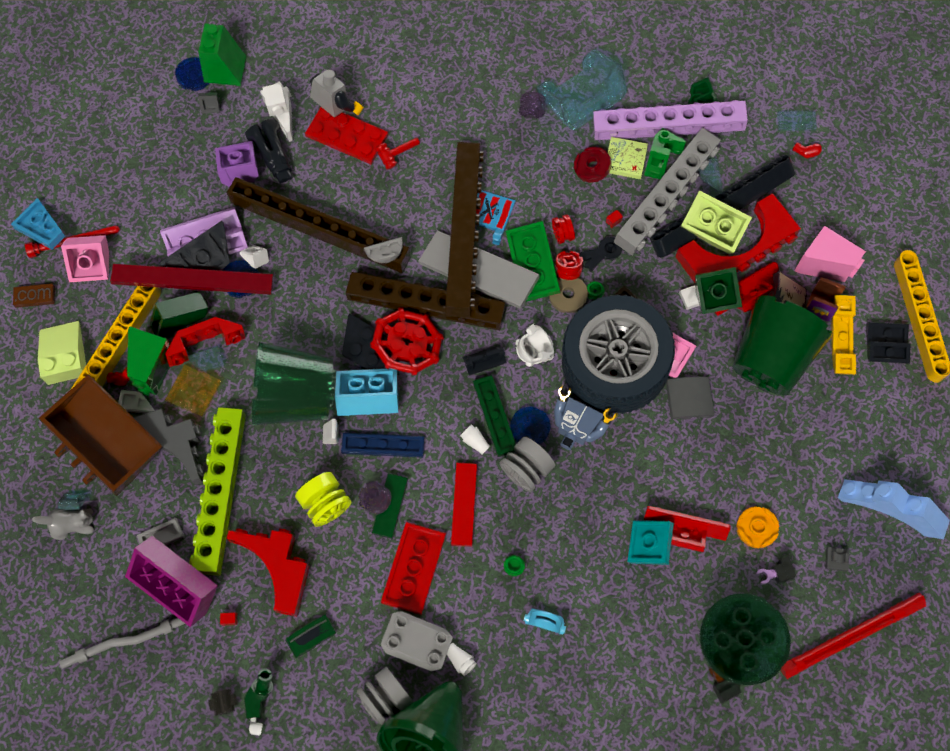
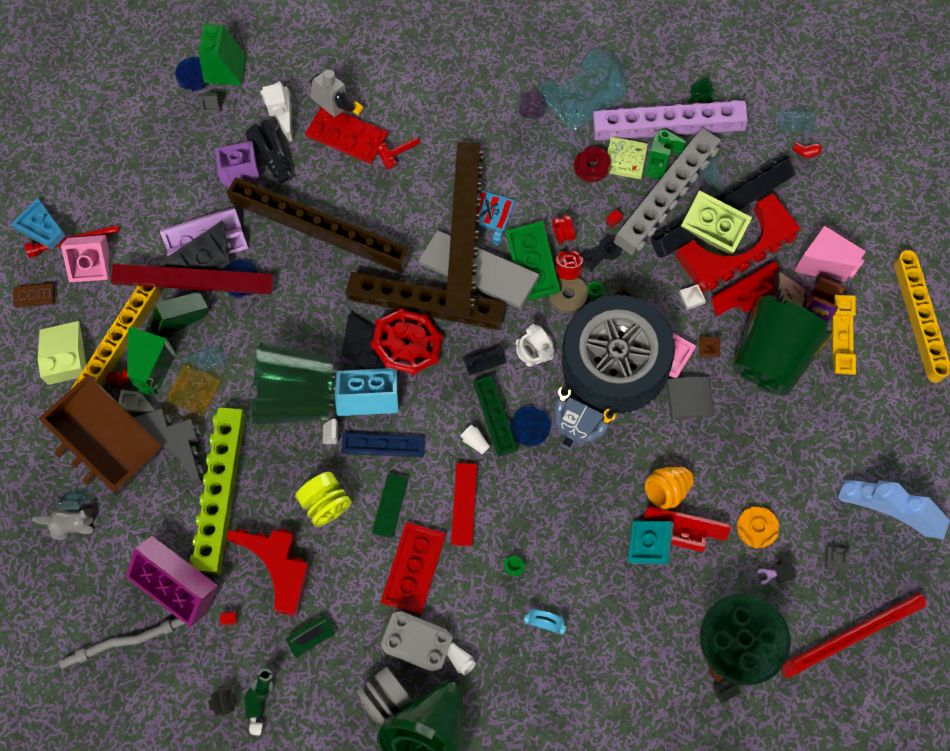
(166, 533): light grey tile -> none
(230, 331): red slope -> none
(255, 256): white slope -> none
(374, 498): clear purple wheel -> none
(385, 251): light grey tile -> none
(530, 461): light grey wheel -> none
(668, 486): none -> light orange piece
(709, 347): none -> reddish brown tile
(718, 290): dark green slope -> none
(888, 342): black slope -> none

